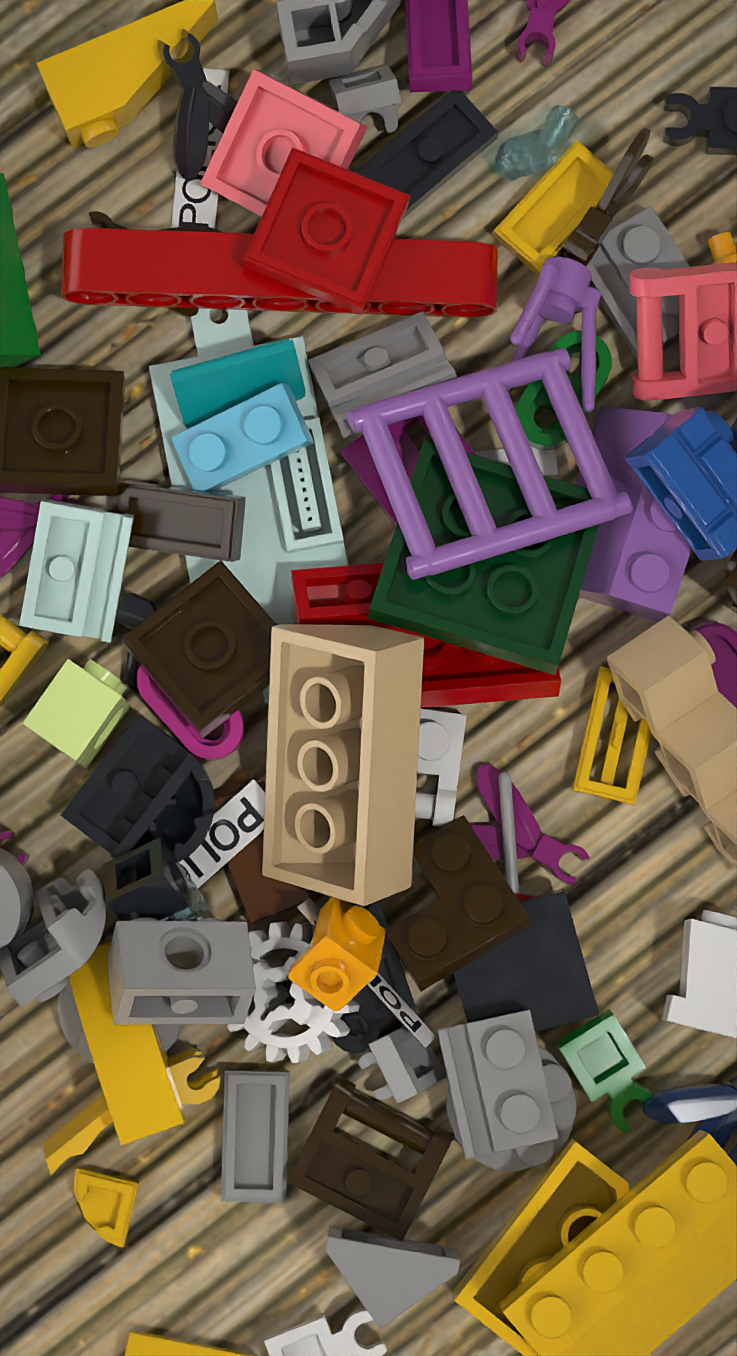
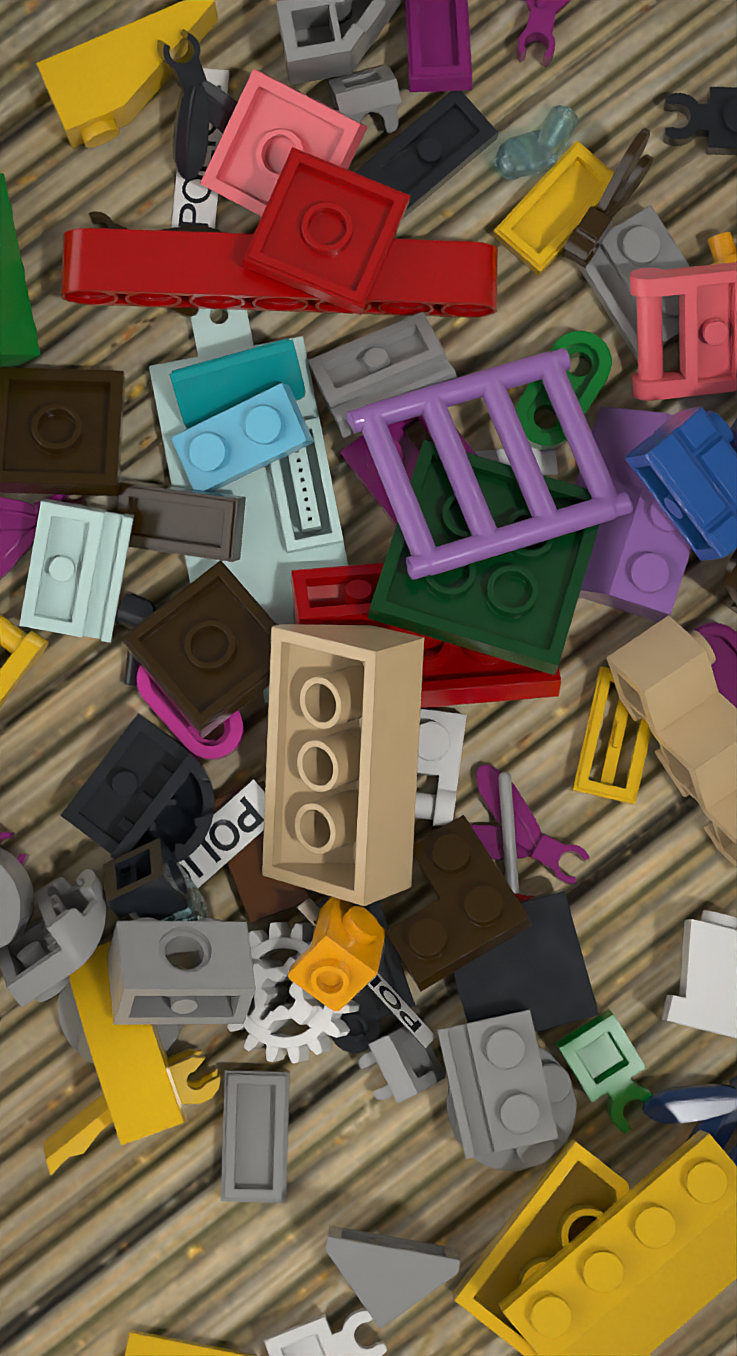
(80, 711): yellowish green brick -> none
(106, 1203): yellow tile -> none
(360, 1178): dark brown plate -> none
(558, 296): medium lavender plant -> none

